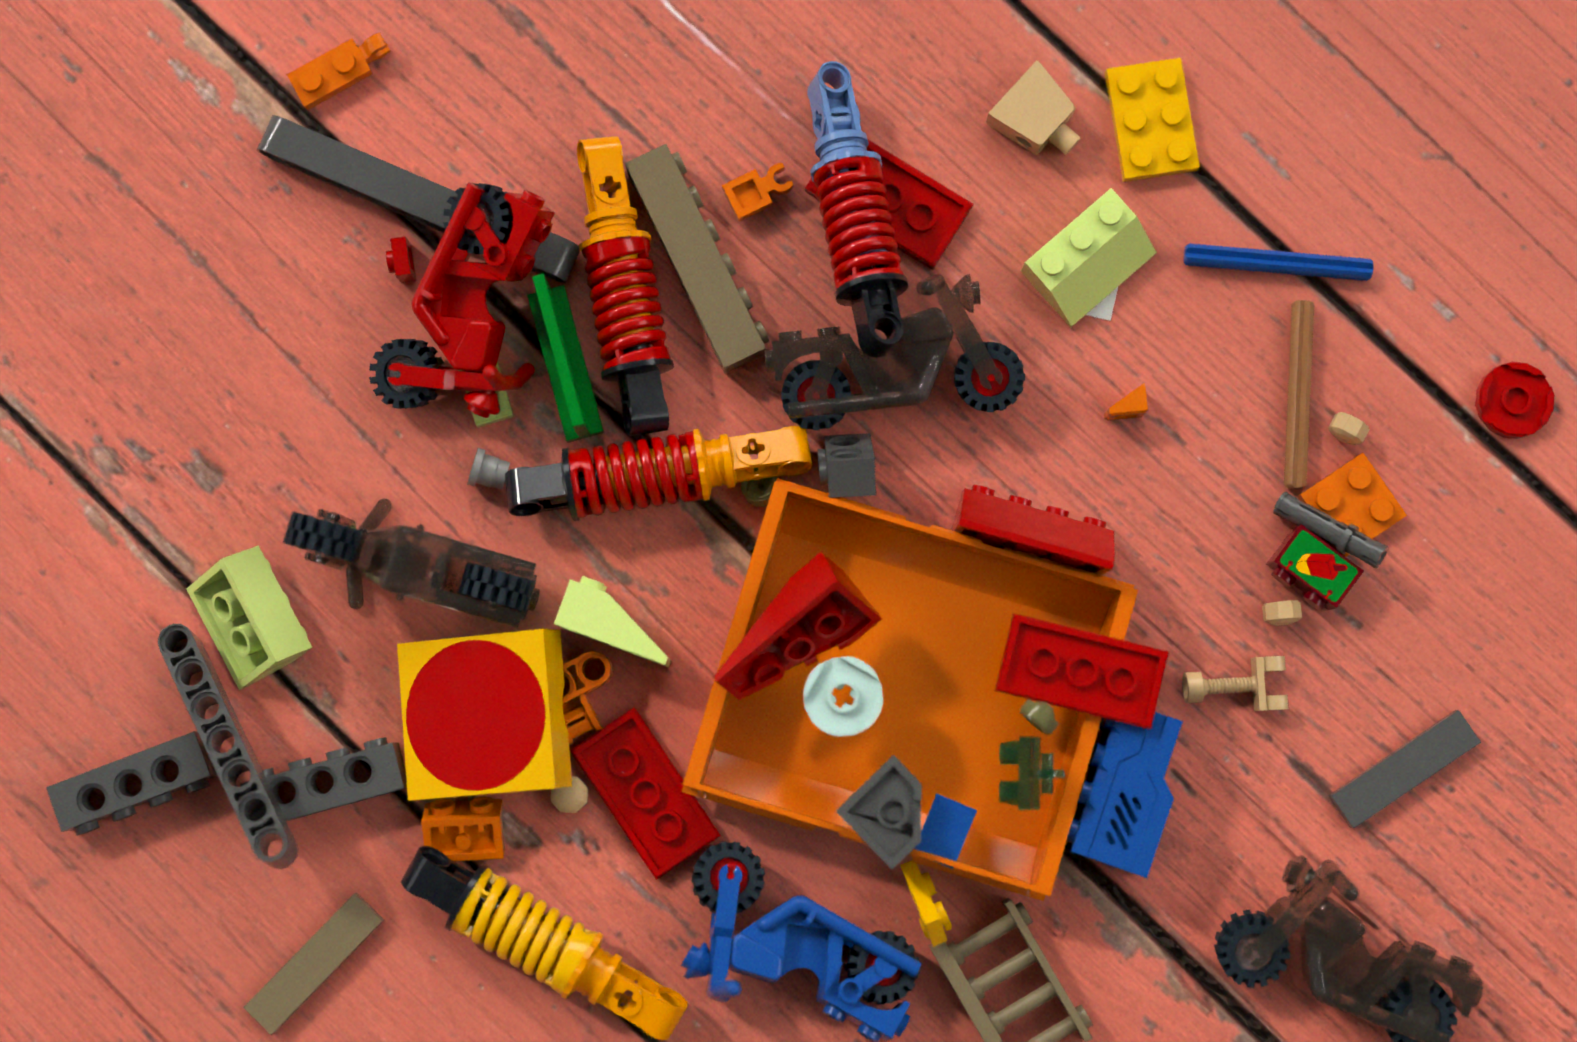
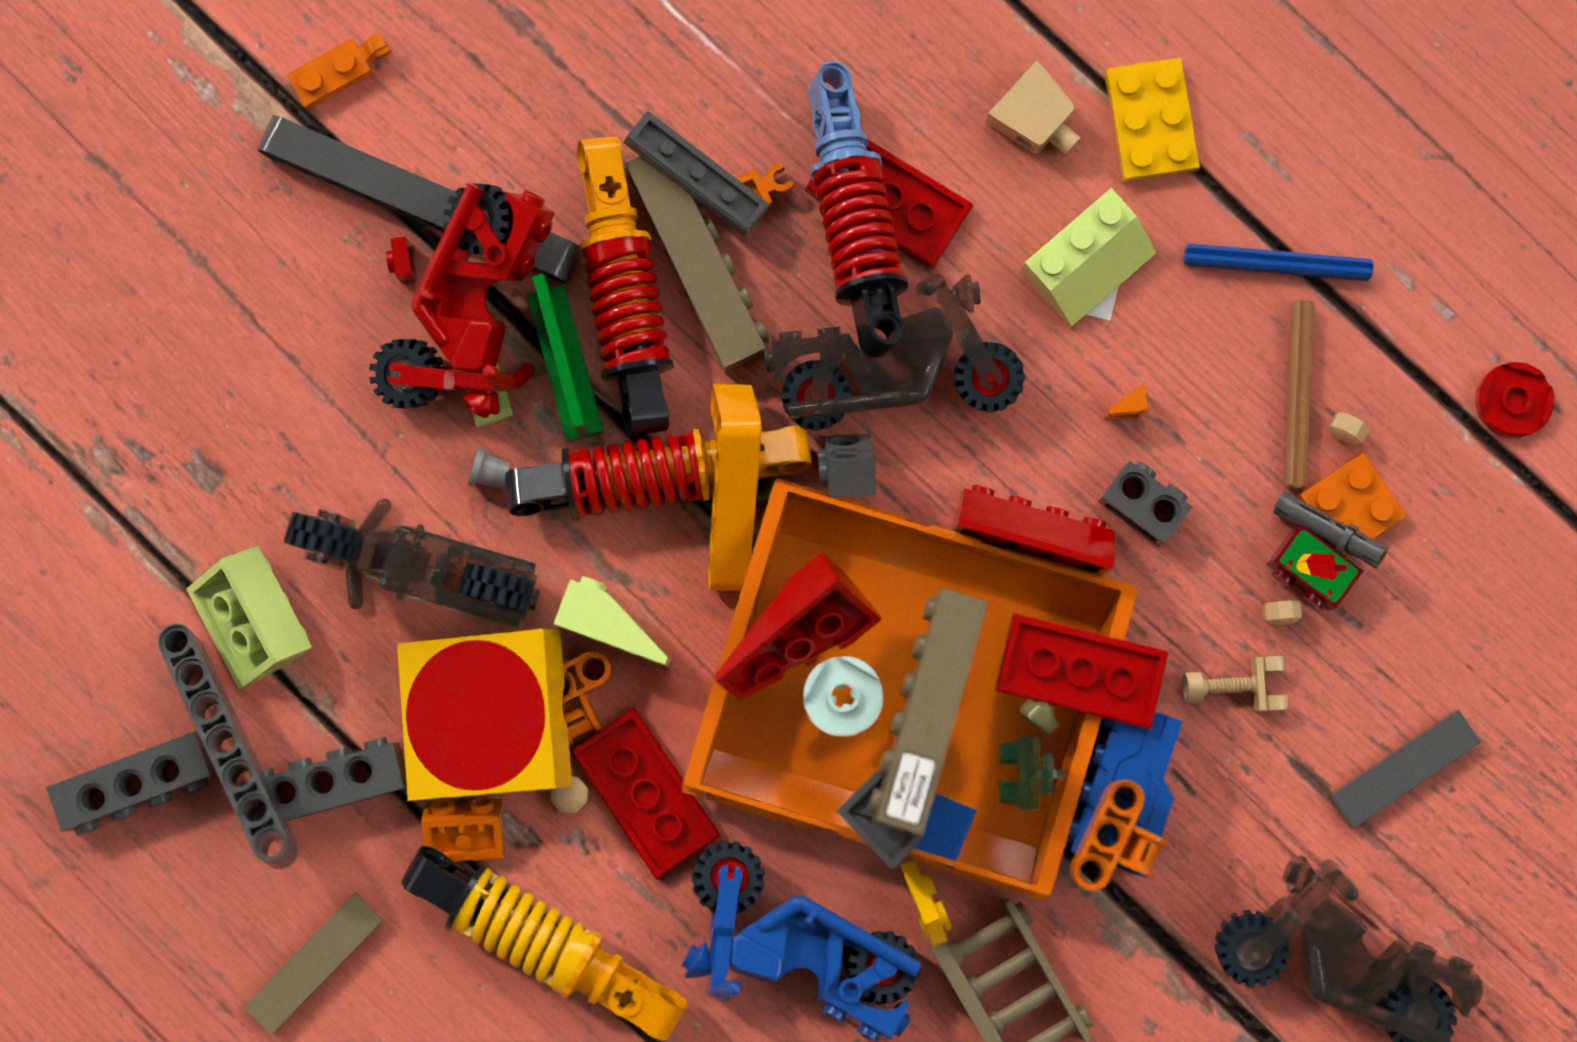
(696, 173): none -> dark grey tile
(735, 484): none -> light orange beam
(928, 712): none -> dark tan brick
(1132, 846): none -> orange piece
(1139, 511): none -> dark grey brick

